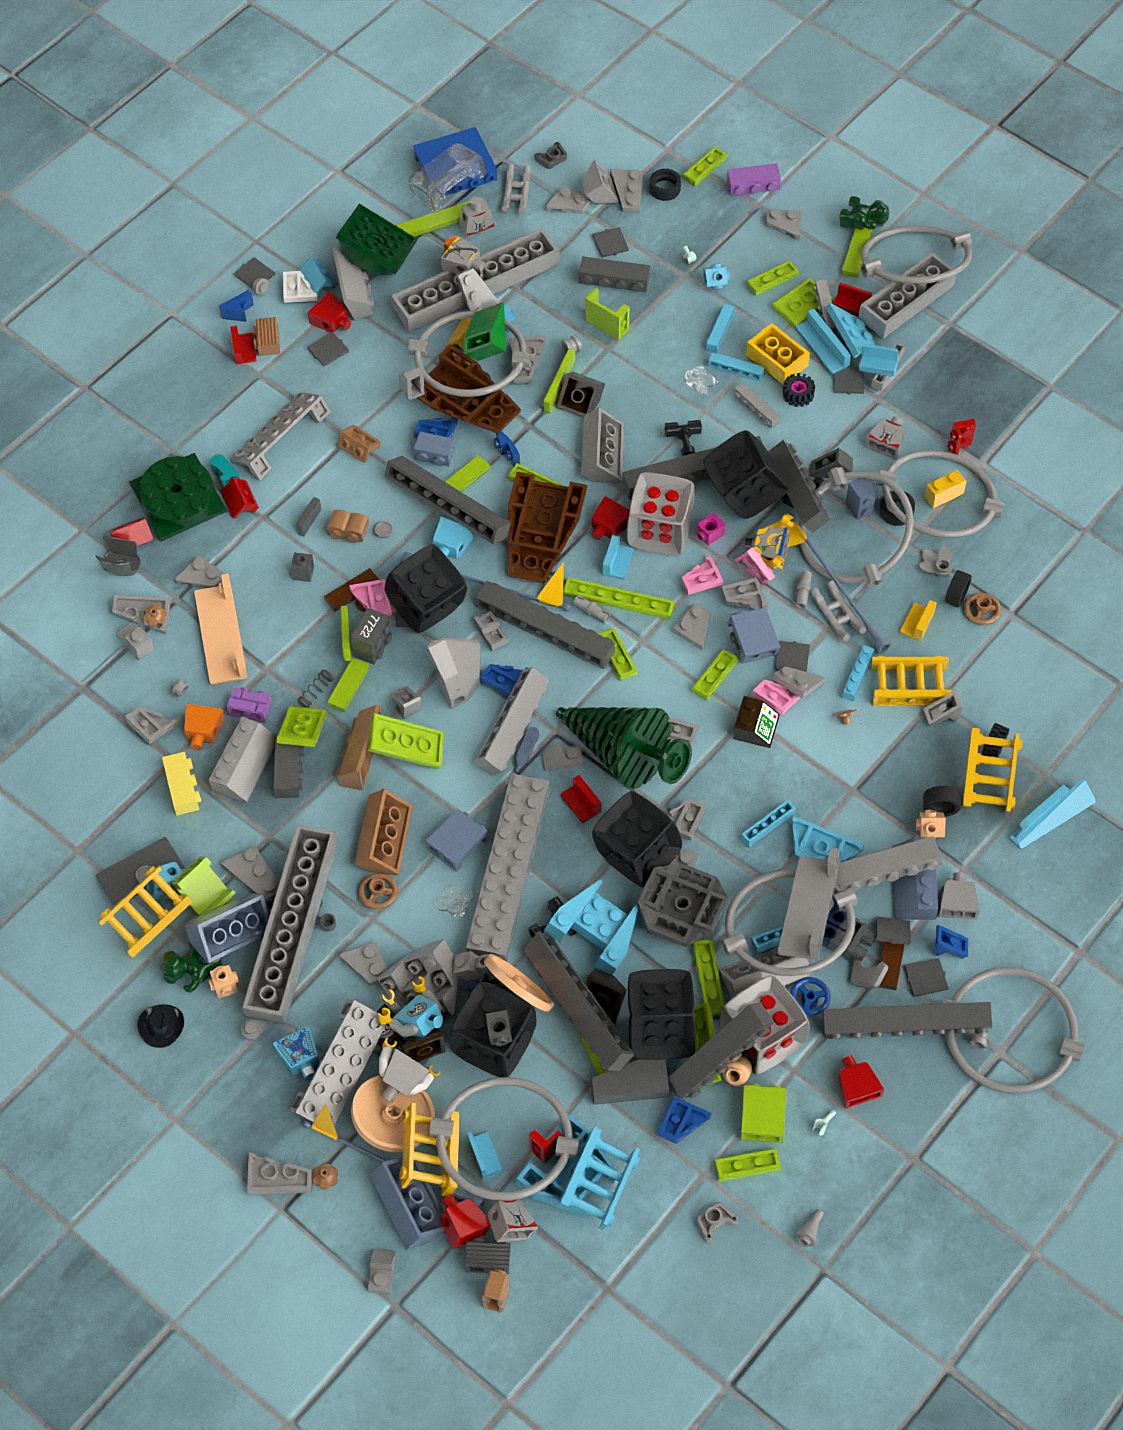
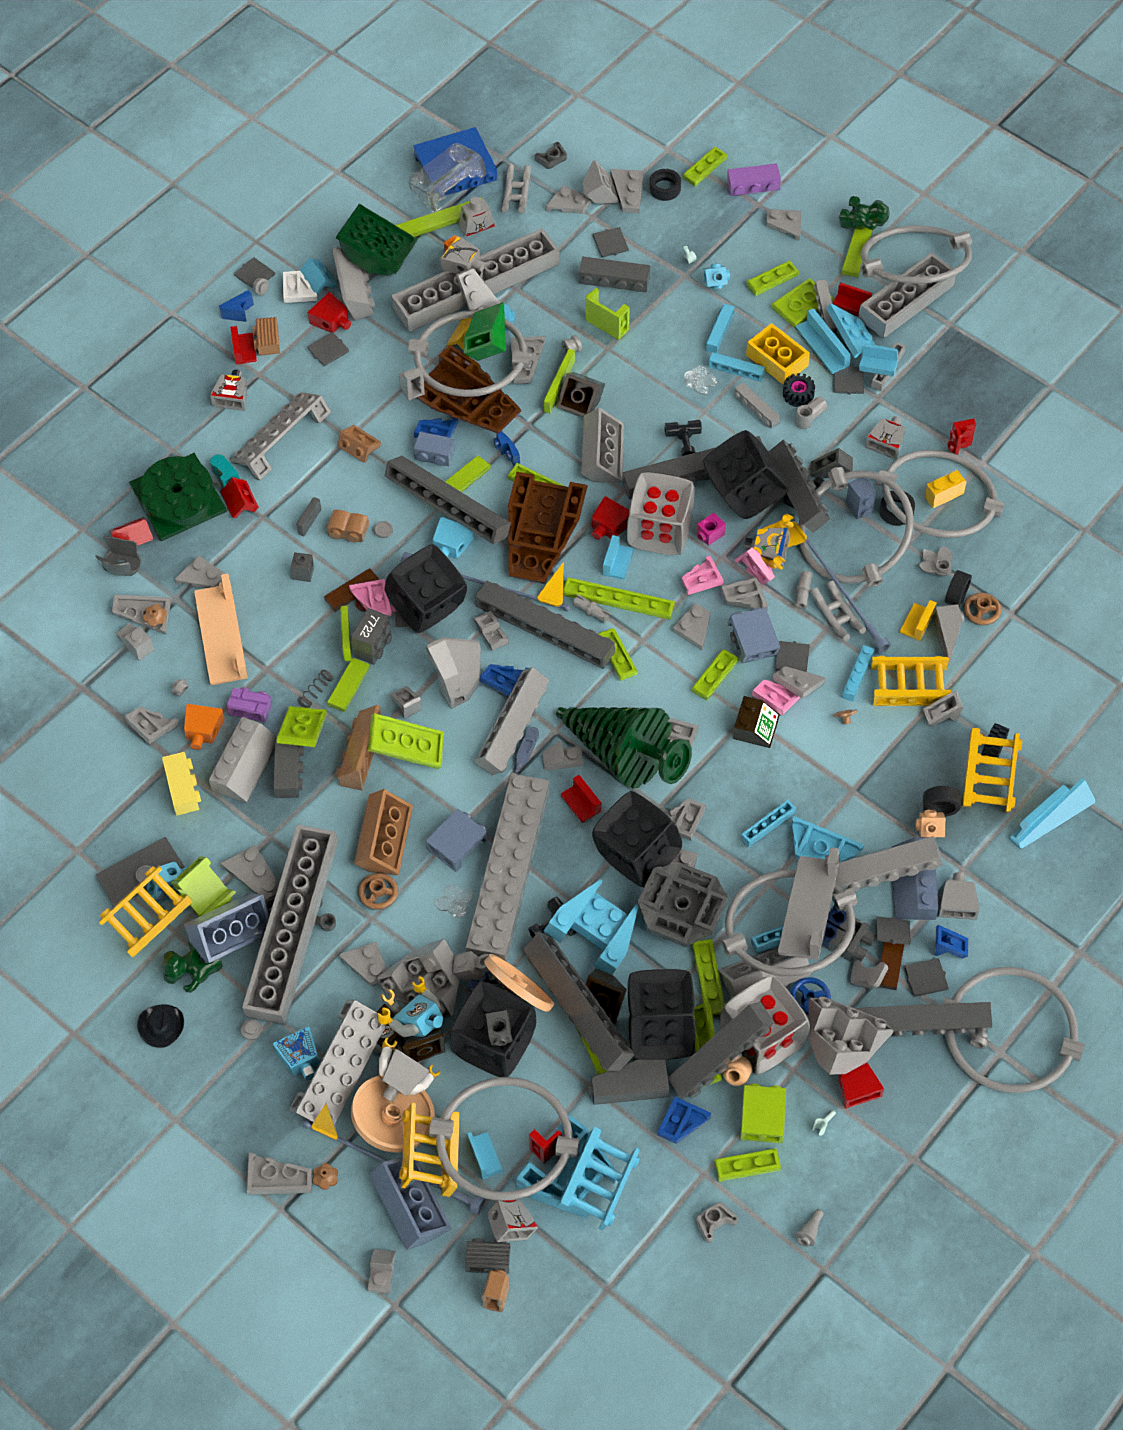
(223, 981): light nougat brick -> none
(230, 391): none -> light grey torso
(463, 1221): red torso -> none
(809, 412): none -> light grey piece
(843, 1035): none -> light grey brick
(948, 624): none -> light grey slope

